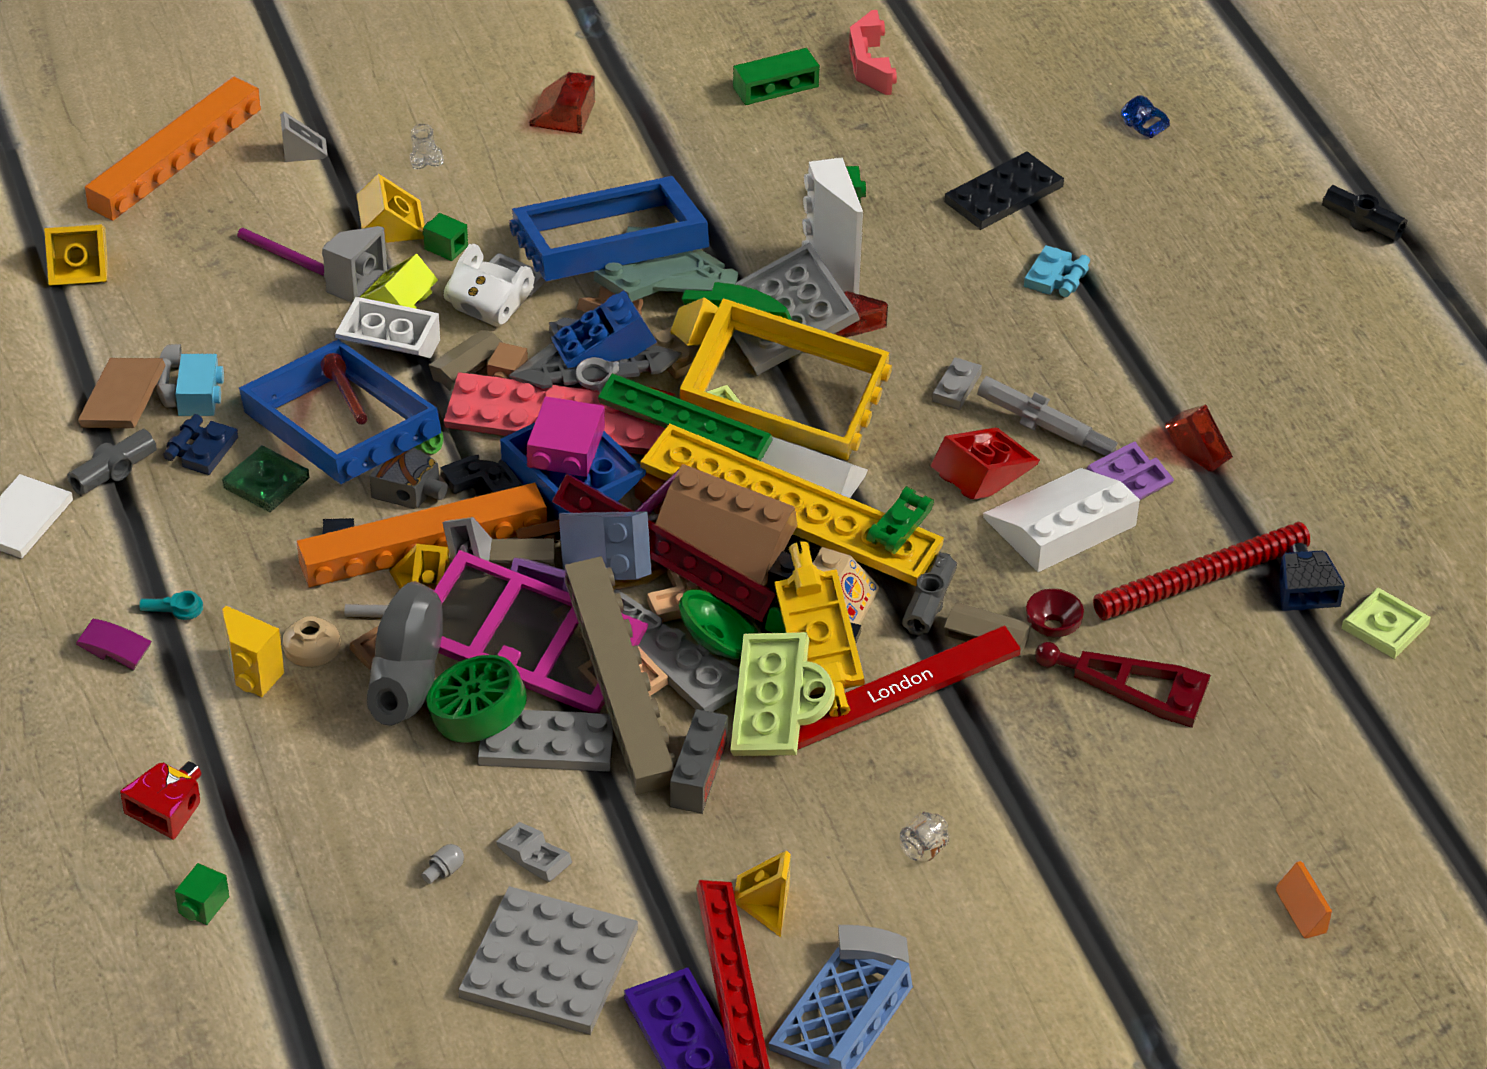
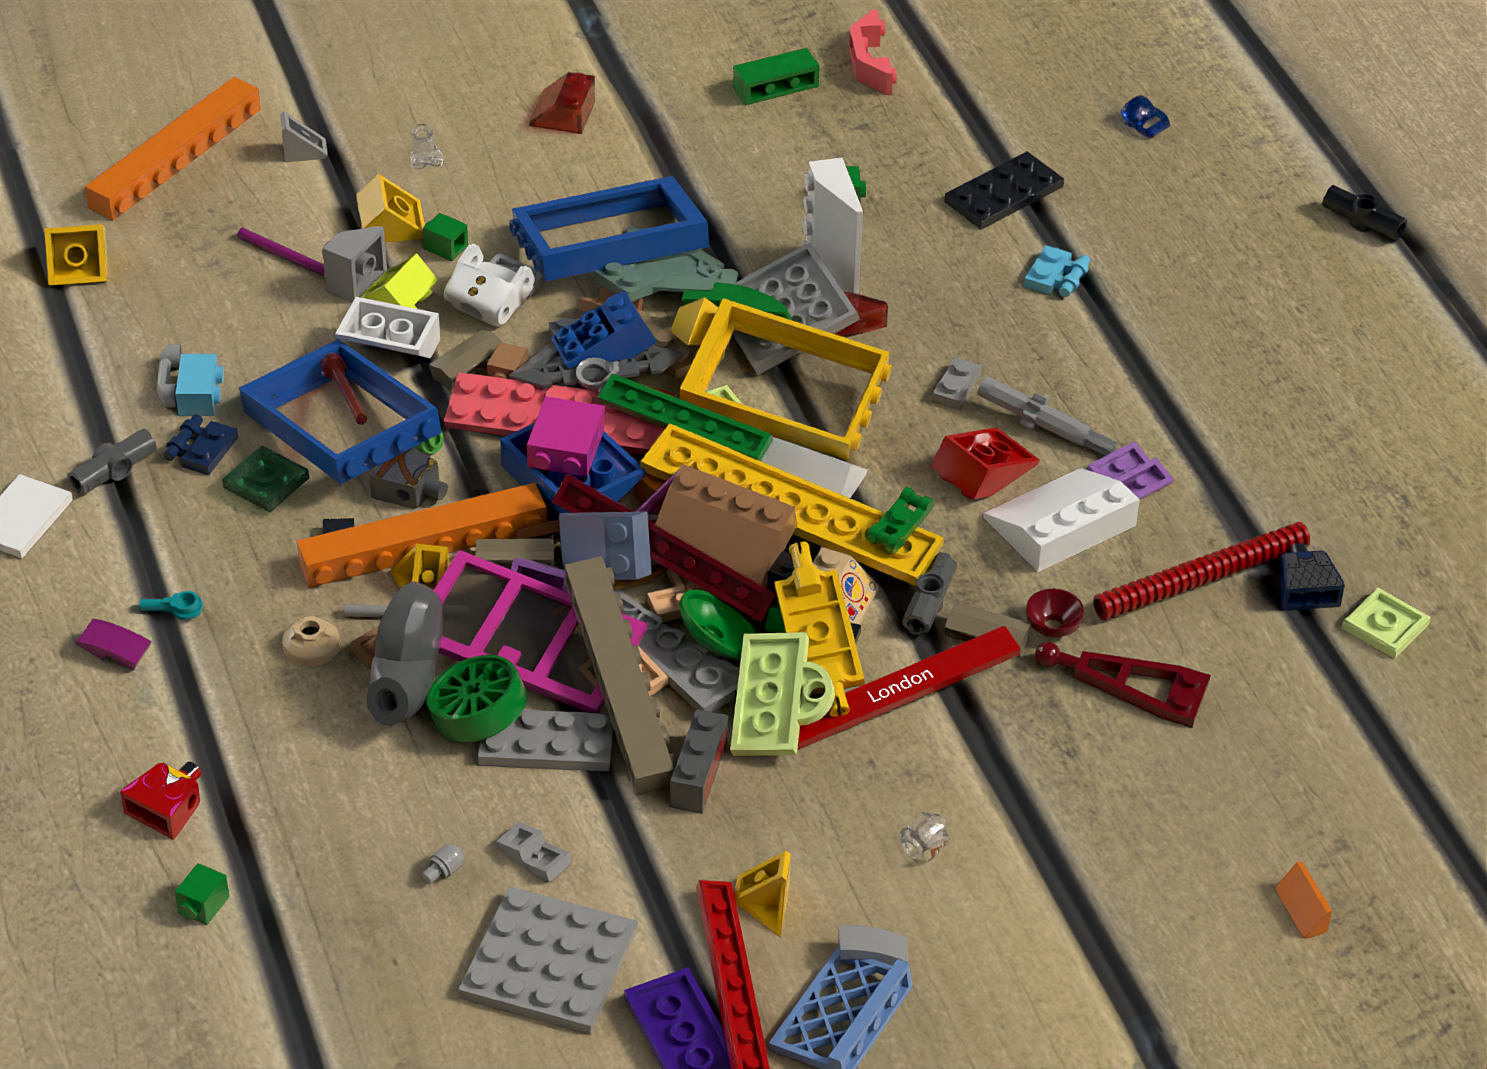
(121, 393): medium nougat tile -> none
(252, 651): yellow slope -> none
(467, 536): light grey slope -> none
(474, 472): black plate -> none
(1199, 437): clear red slope -> none

